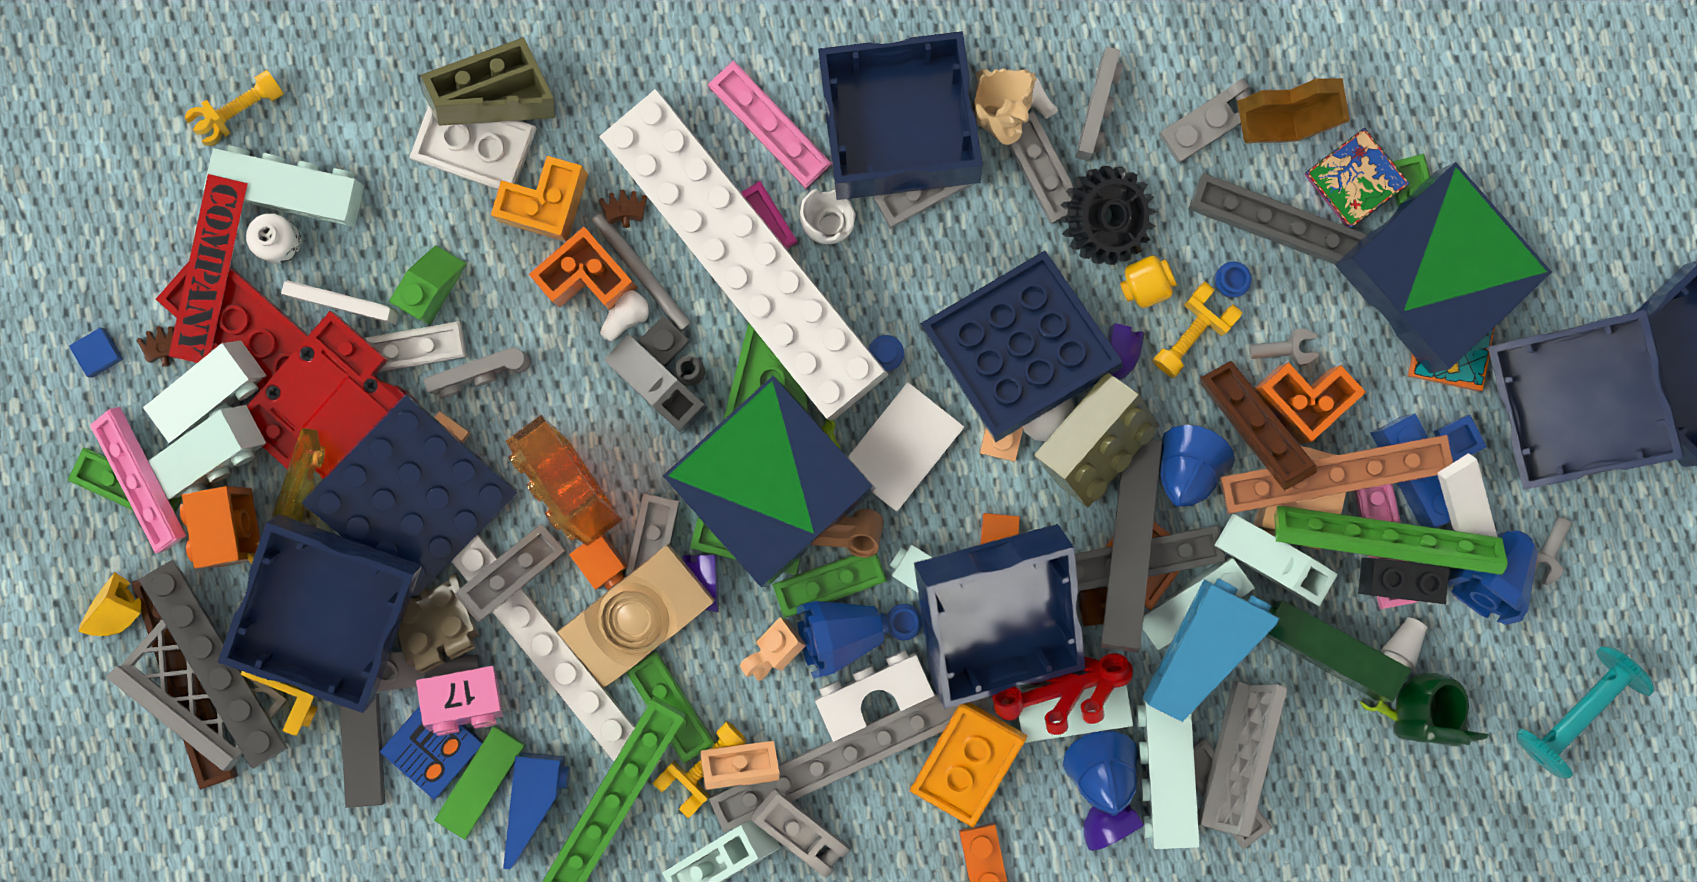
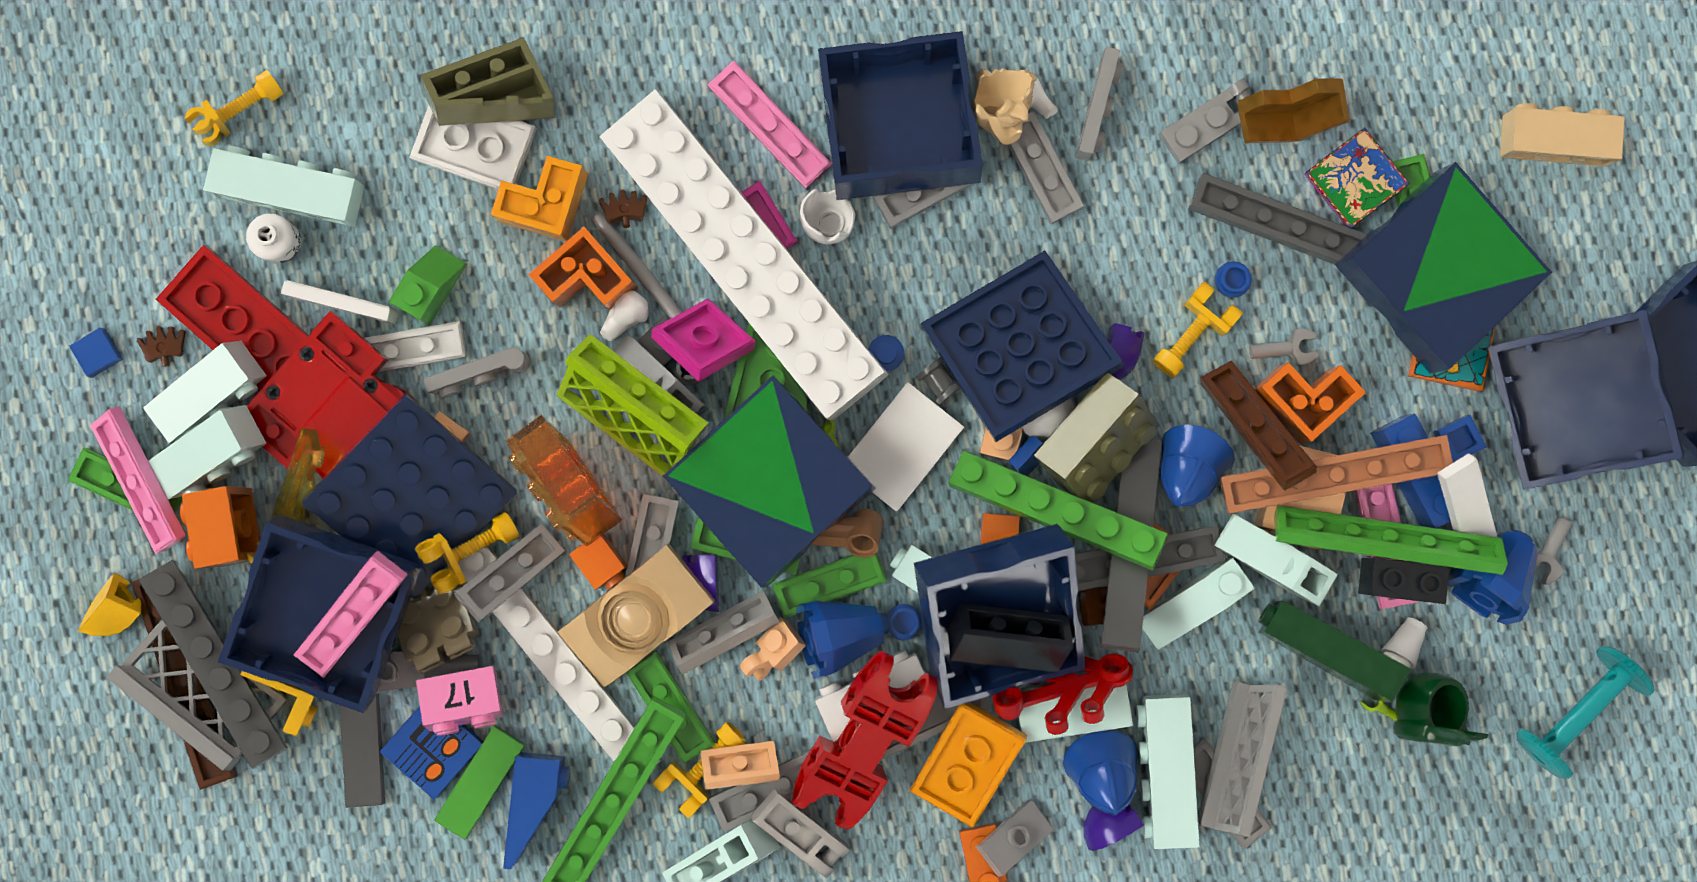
(208, 268): red sticker -> none
(350, 614): none -> bright pink tile
(432, 549): none -> yellow bar
(630, 391): none -> lime fence
(703, 339): none -> dark pink tile
(723, 632): none -> light grey plate
(876, 719): none -> red piece
(939, 380): none -> dark grey bush
(1009, 637): none -> black brick
(1014, 838): none -> light grey plate
(1024, 460): none -> blue tile
(1053, 506): none -> bright green plate
(1087, 209): black gear -> none
(1148, 281): yellow head -> none
(1207, 647): dark azure slope -> none
(1562, 135): none -> tan brick

